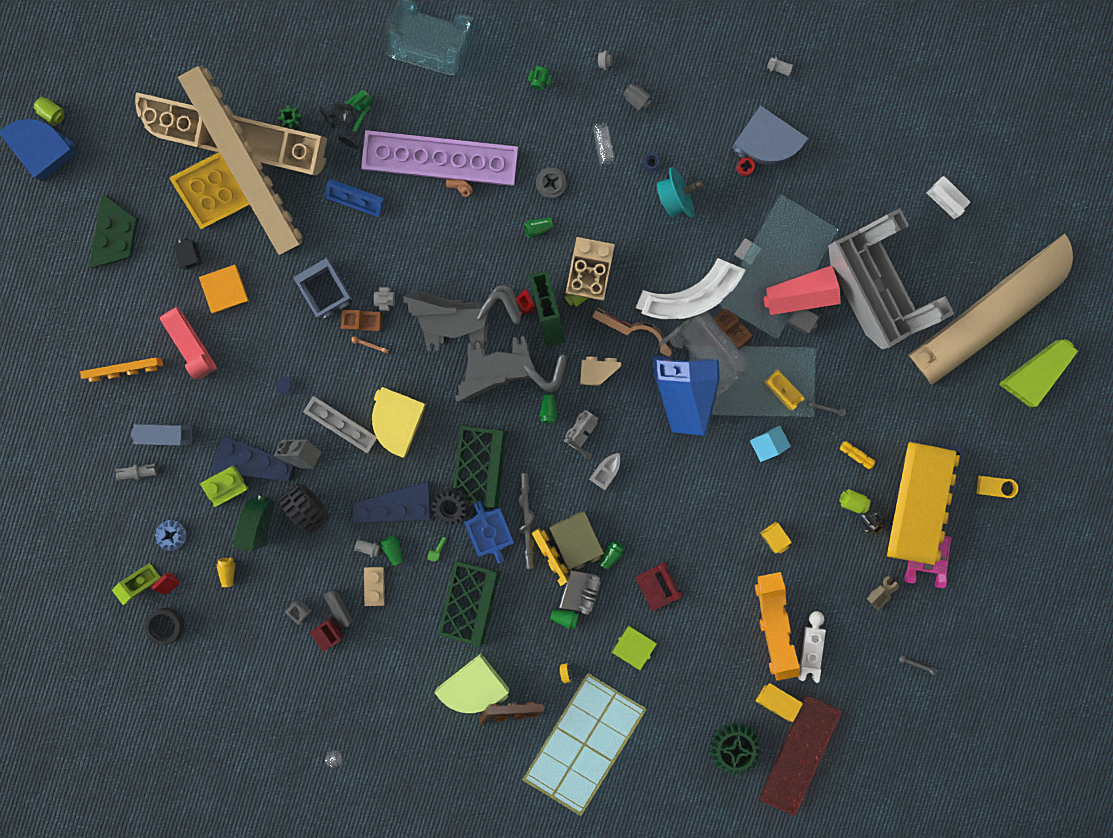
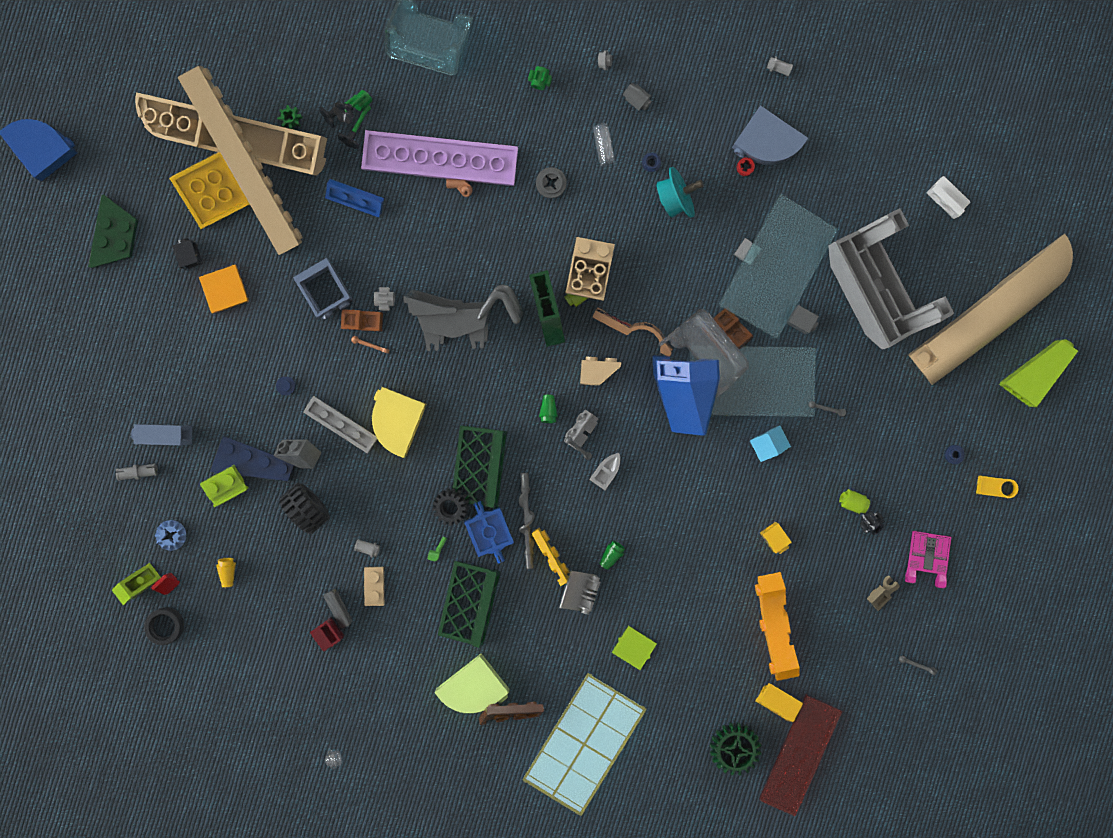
(49, 110): lime brick -> none
(129, 368): light orange plate -> none
(198, 359): coral beam -> none
(254, 524): dark green brick -> none
(298, 611): dark grey tile -> none
(392, 549): green cone -> none
(400, 505): dark blue wing -> none
(499, 368): dark grey piece -> none
(526, 302): red slope -> none
(537, 227): green cone -> none
(565, 618): green cone -> none
(565, 673): yellow tile -> none
(576, 540): olive panel -> none
(652, 589): dark red plate -> none
(696, 299): white fence -> none
(784, 390): yellow hinge -> none
(804, 292): coral slope -> none
(812, 648): white plate -> none
(857, 455): yellow axle -> none
(922, 503): yellow windscreen -> none

